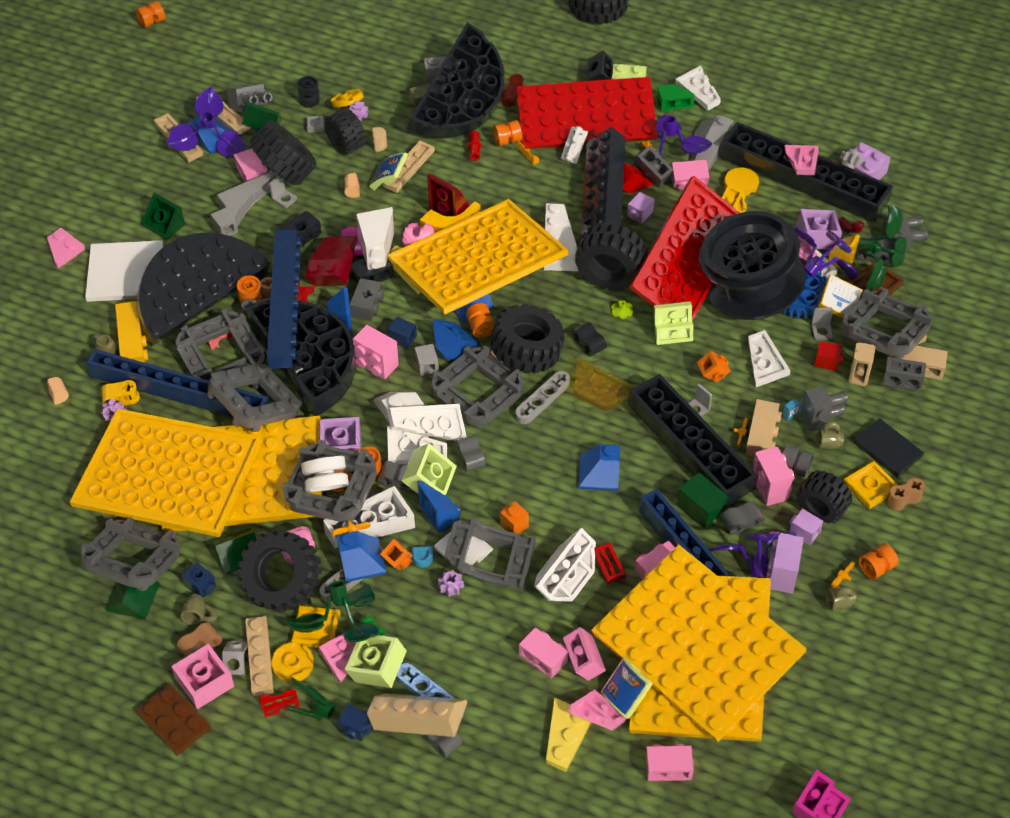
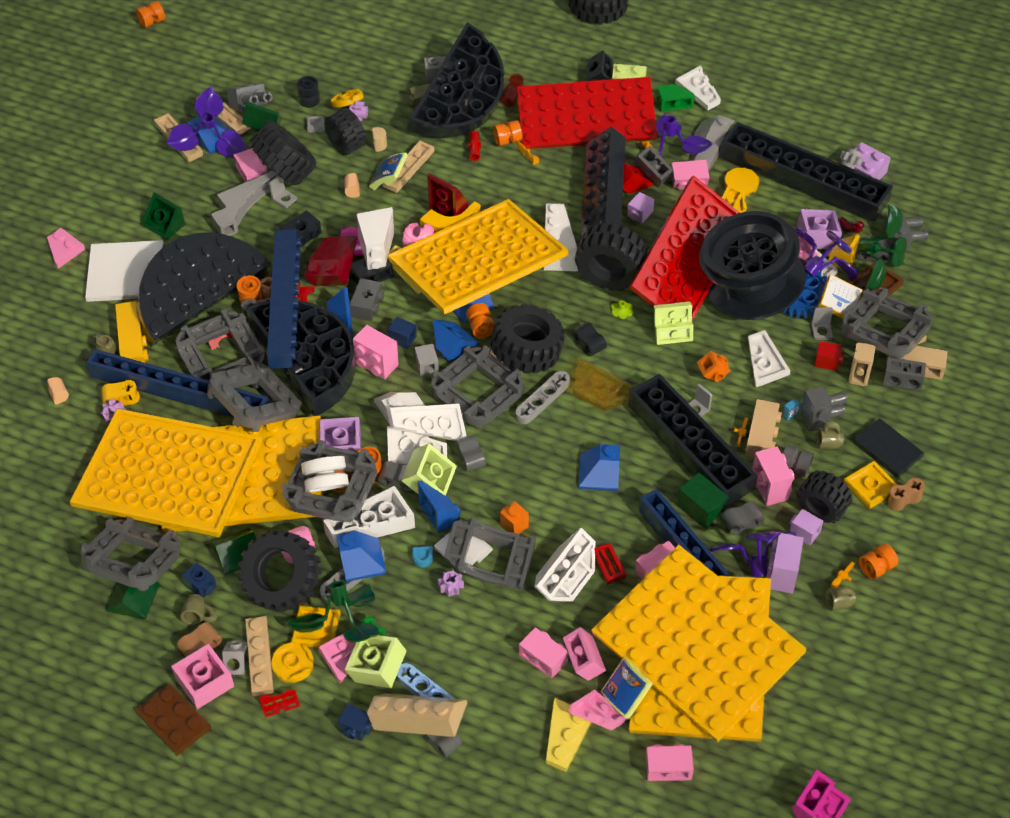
(323, 706): dark green plant -> none
(351, 528): light orange piece -> none
(397, 555): orange brick -> none
(574, 144): white hinge -> none
(802, 158): bright pink wing -> none

